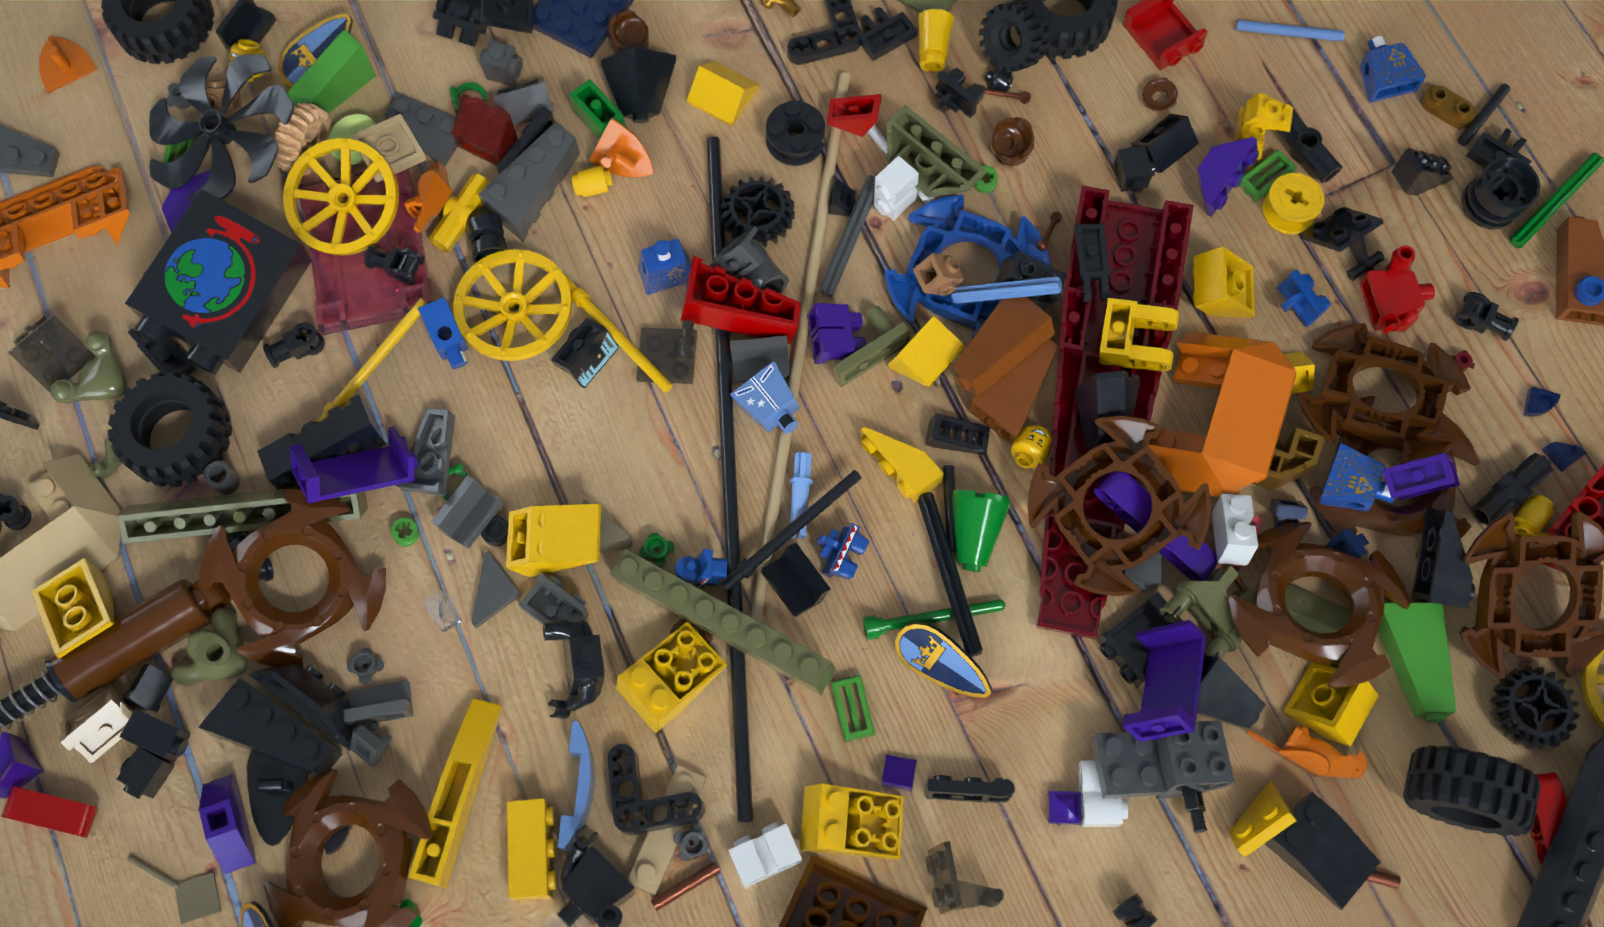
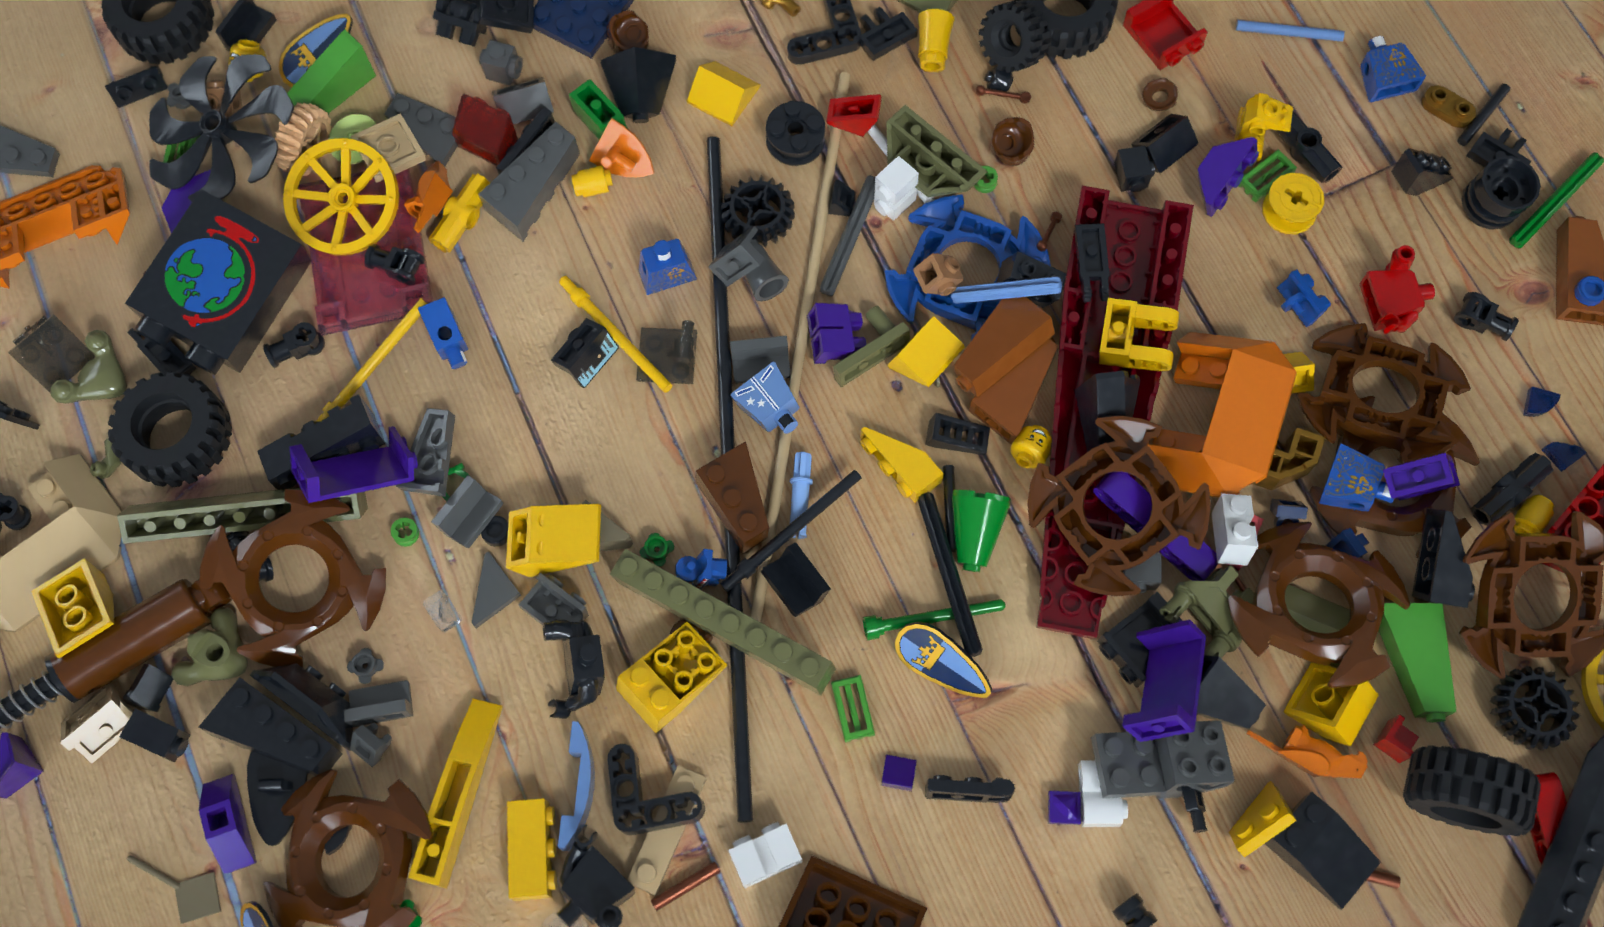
(49, 811): red beam -> none
(63, 63): orange shield -> none
(137, 86): none -> black hinge
(144, 773): black brick -> none
(214, 471): dark grey beam -> none
(456, 92): green piece -> none
(485, 235): black wheel -> none
(509, 302): yellow wheel -> none
(699, 844): dark grey plate -> none
(735, 496): none -> reddish brown wedge
(736, 304): red wedge -> none
(848, 540): blue hips -> none
(851, 822): yellow slope -> none
(951, 893): clear smoke plate -> none
(954, 95): black hips -> none
(1223, 284): yellow slope -> none
(1344, 230): black plate -> none
(1396, 740): none -> red panel
(1464, 360): dark red piece -> none

